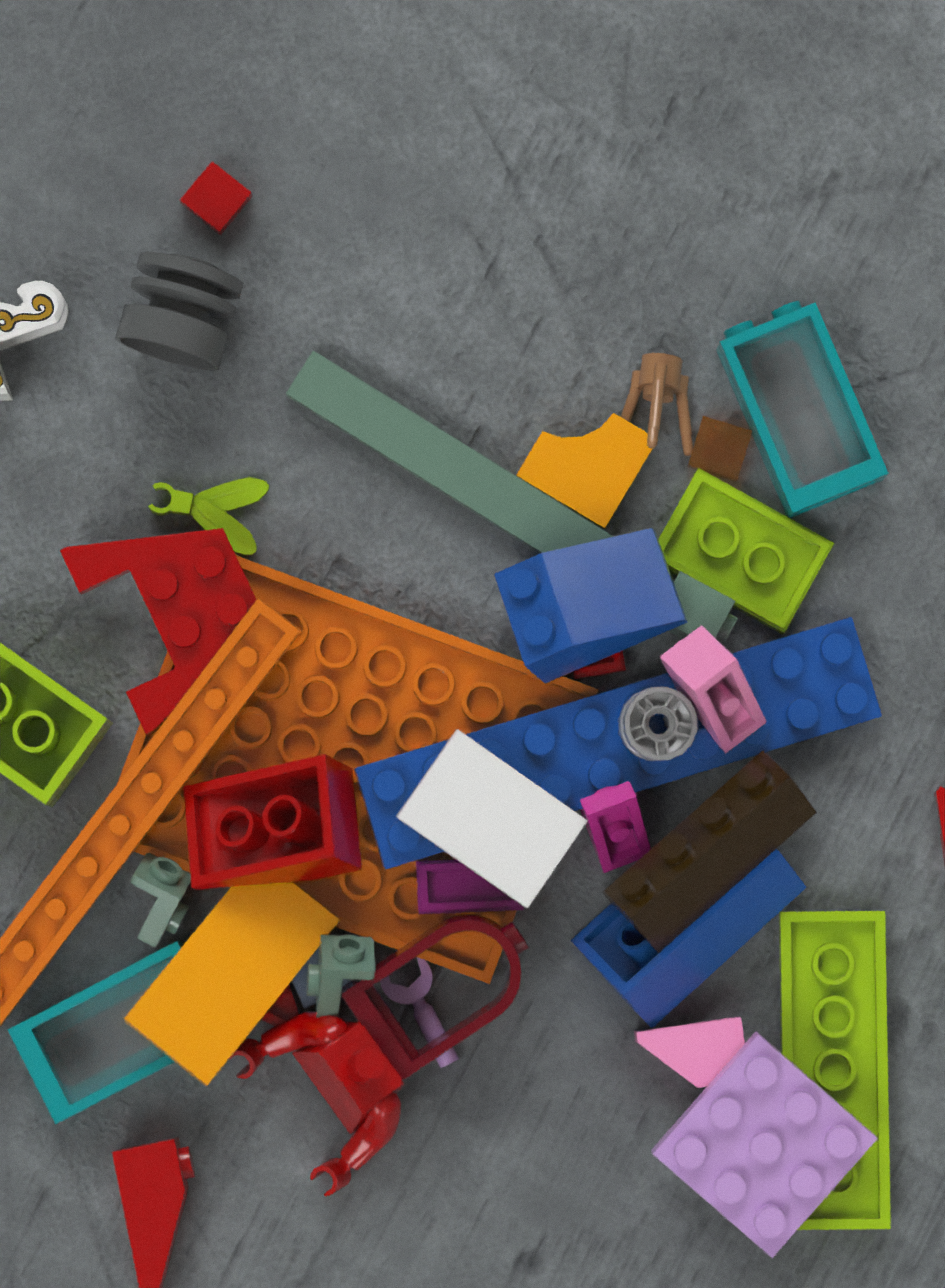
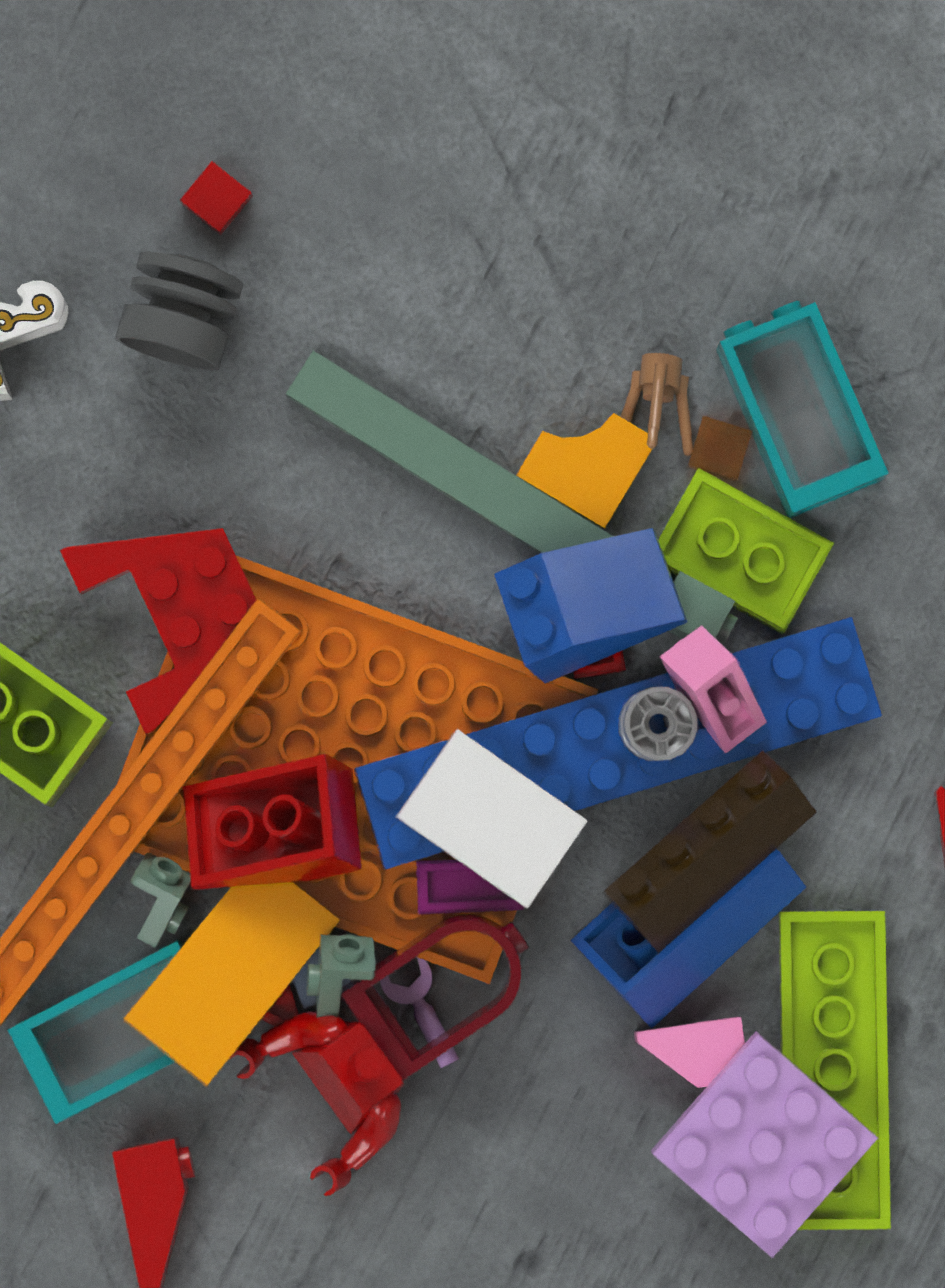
(211, 507): lime piece -> none
(615, 826): dark pink slope -> none

